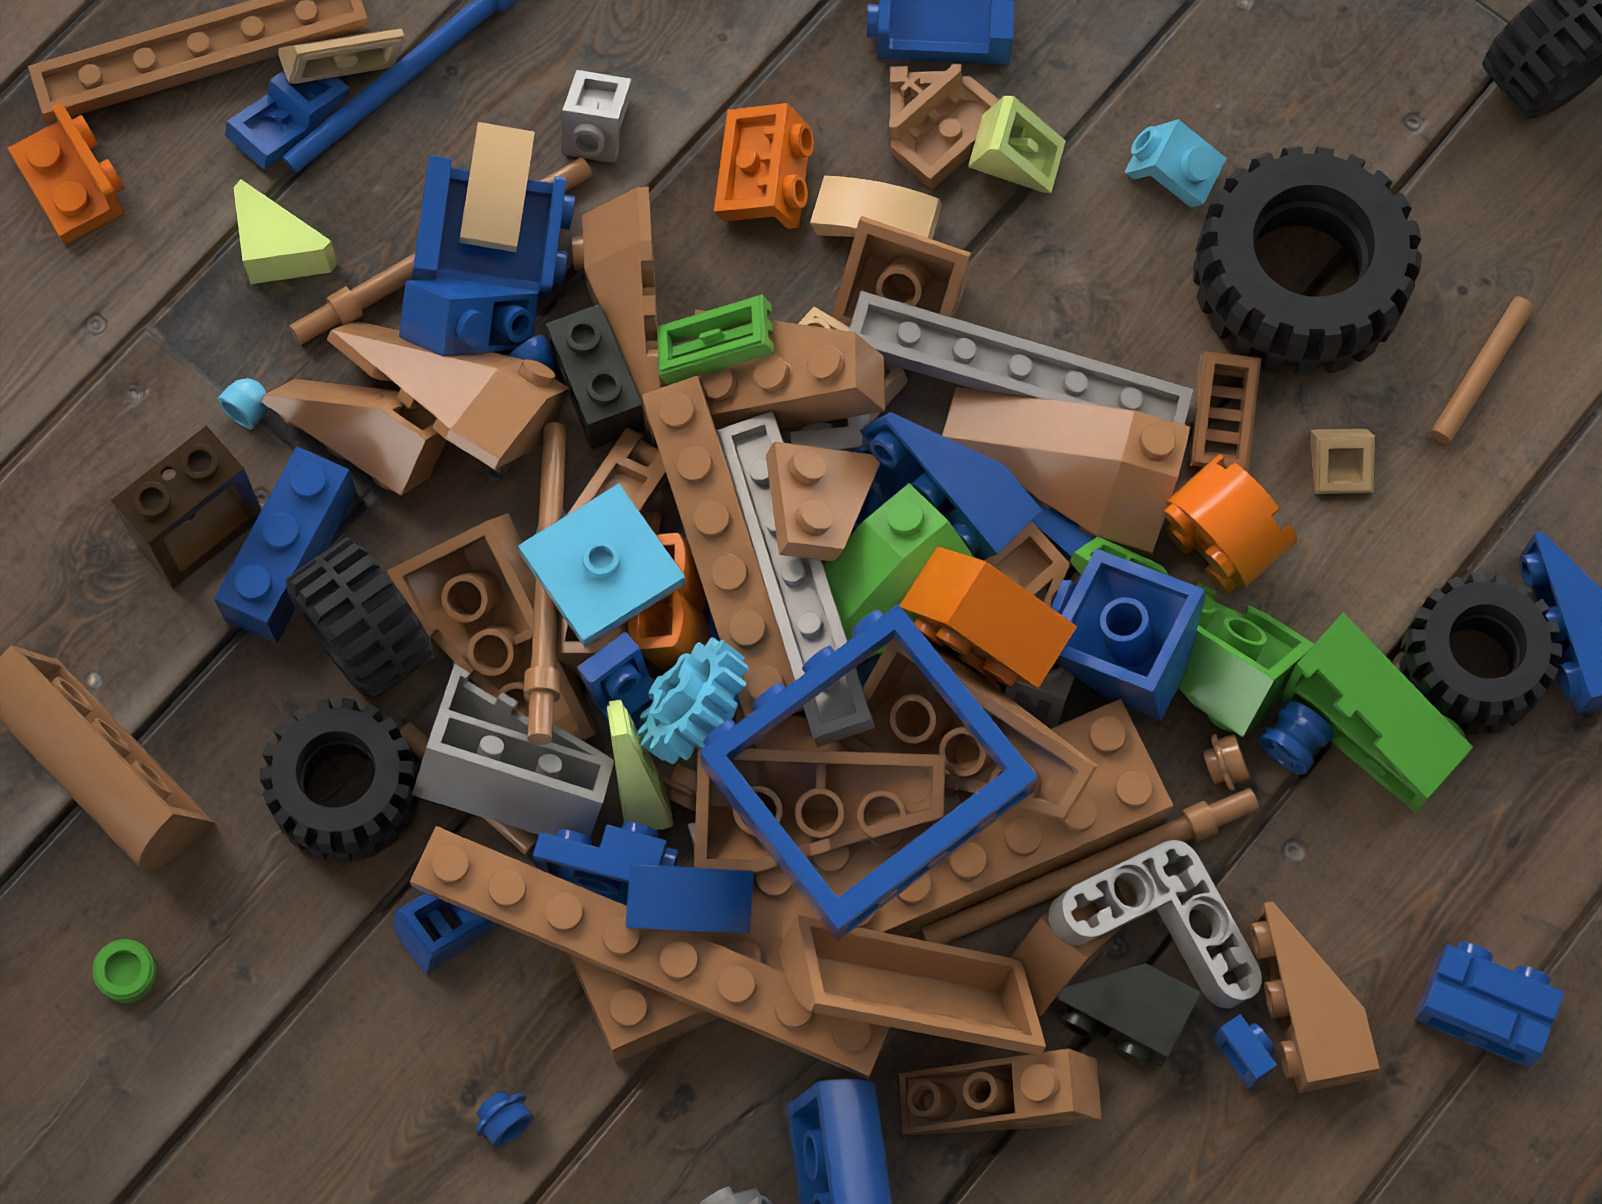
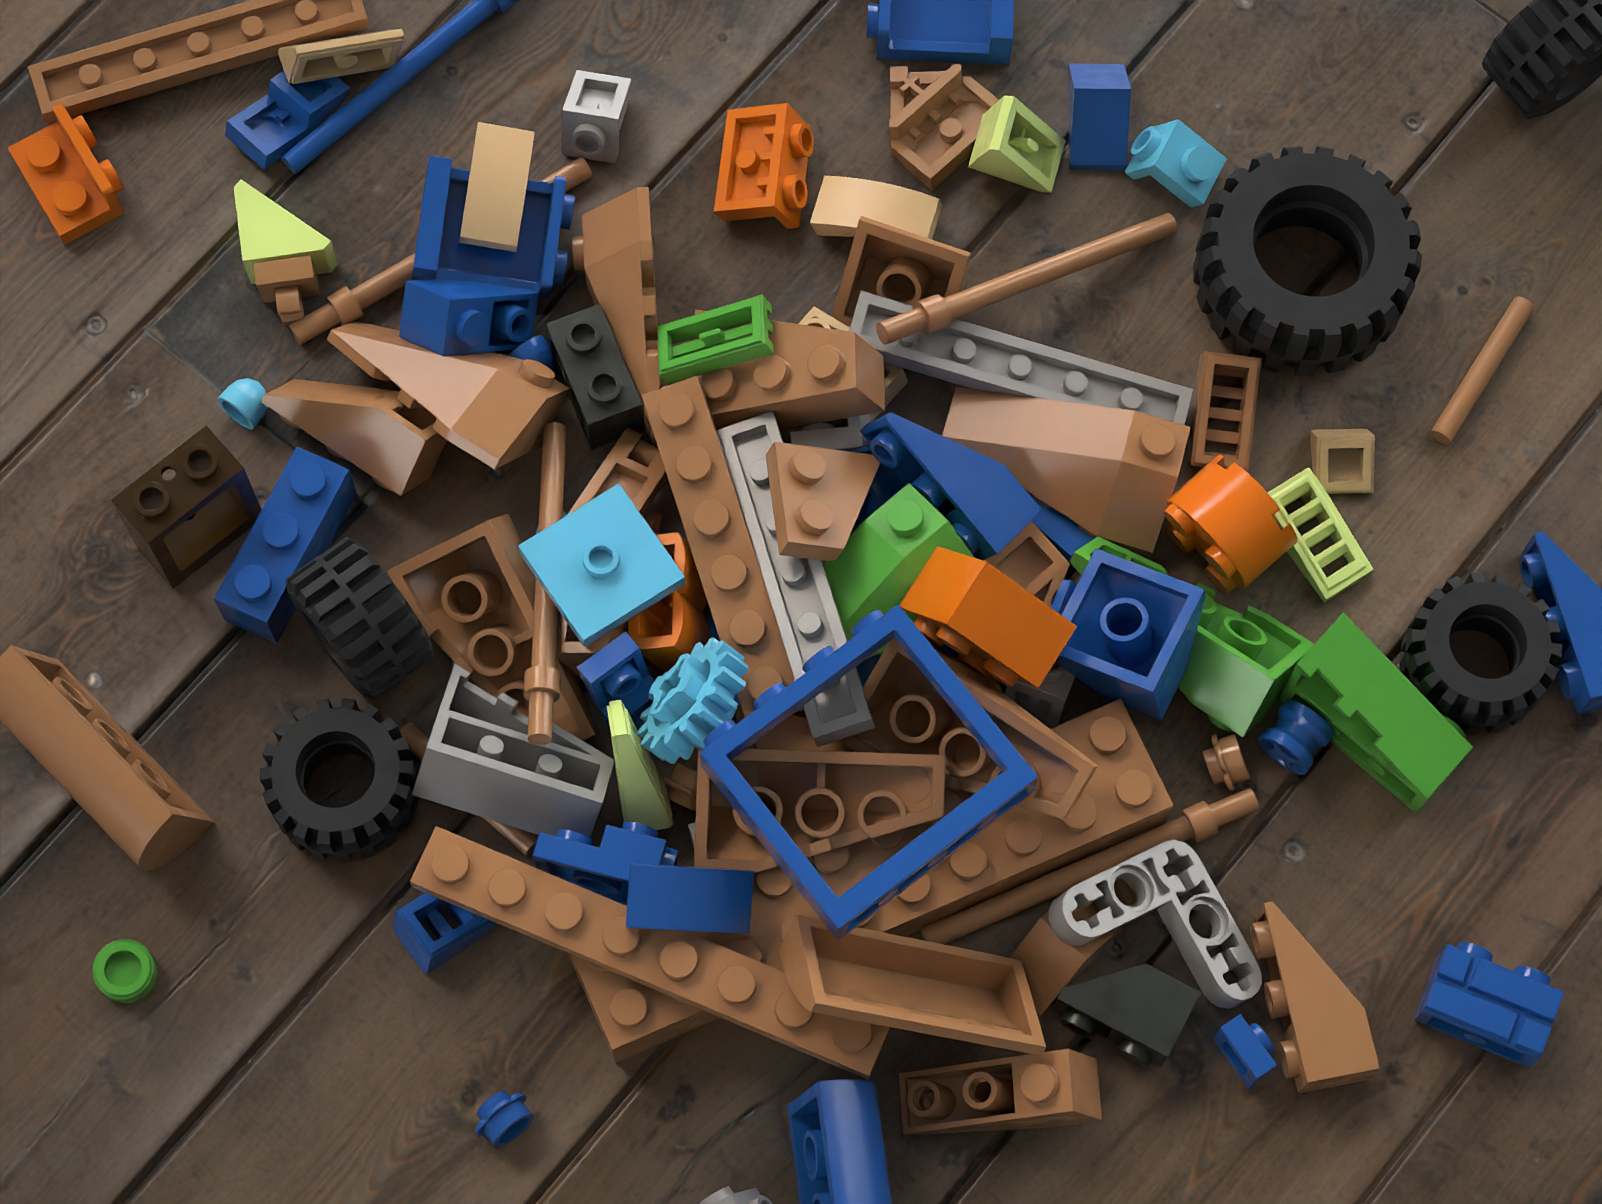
(286, 284): none -> medium nougat tile
(937, 312): none -> medium nougat bar
(1098, 116): none -> blue slope
(1331, 524): none -> yellowish green slope

